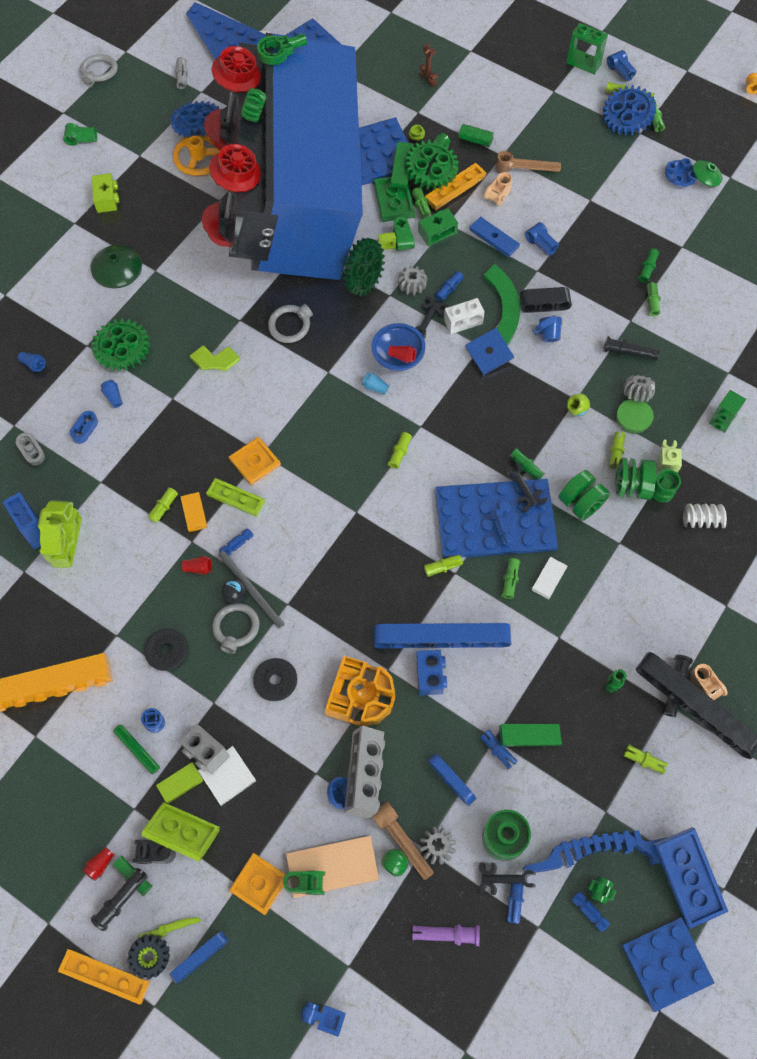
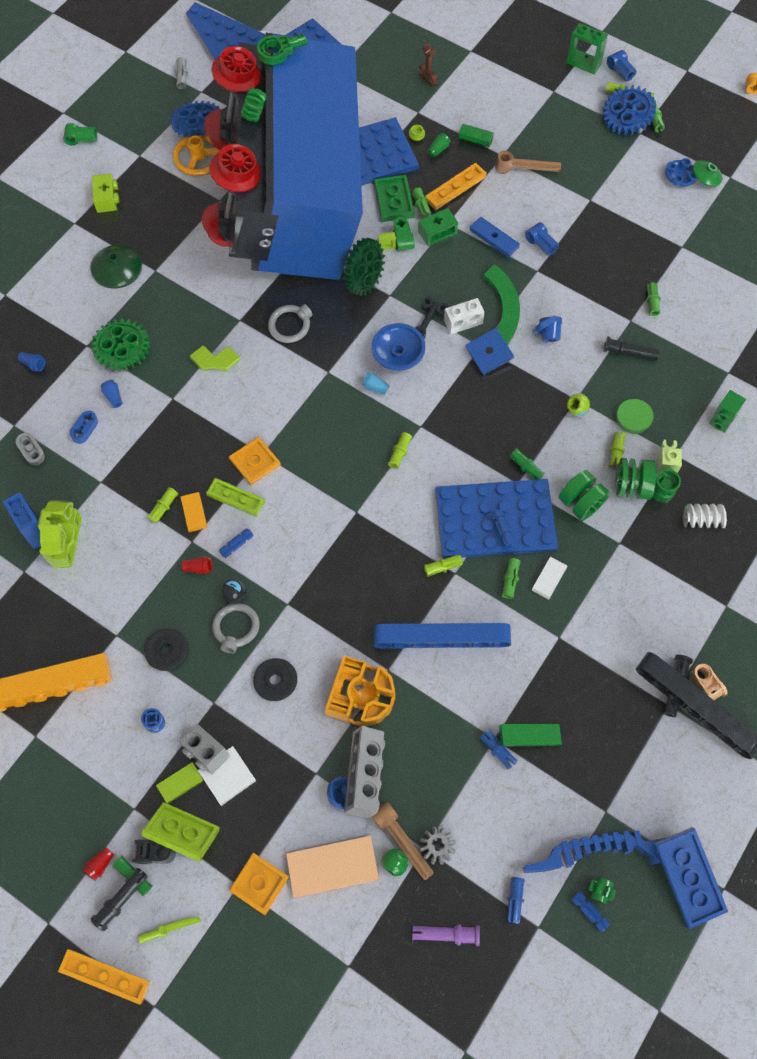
(90, 78): light grey piece -> none
(137, 750): green axle -> none
(141, 947): black bush -> none
(198, 957): blue beam -> none
(251, 589): dark grey piece -> none
(306, 883): green piece -> none
(329, 1020): blue plate -> none
(399, 176): green tile -> none
(403, 353): red cone -> none
(412, 280): light grey gear -> none
(421, 158): green gear -> none
(430, 672): blue brick -> none
(449, 286): blue pin -> none
(451, 779): blue beam -> none
(489, 877): black bar -> none
(499, 188): light nougat piece -> none
(506, 835): green wheel -> none
(529, 499): black bar -> none
(545, 299): black beam -> none
(616, 680): green pin -> none
(639, 388): light grey gear -> none
(645, 759): lime pin -> none
(648, 265): green pin -> none
(667, 964): blue plate -> none

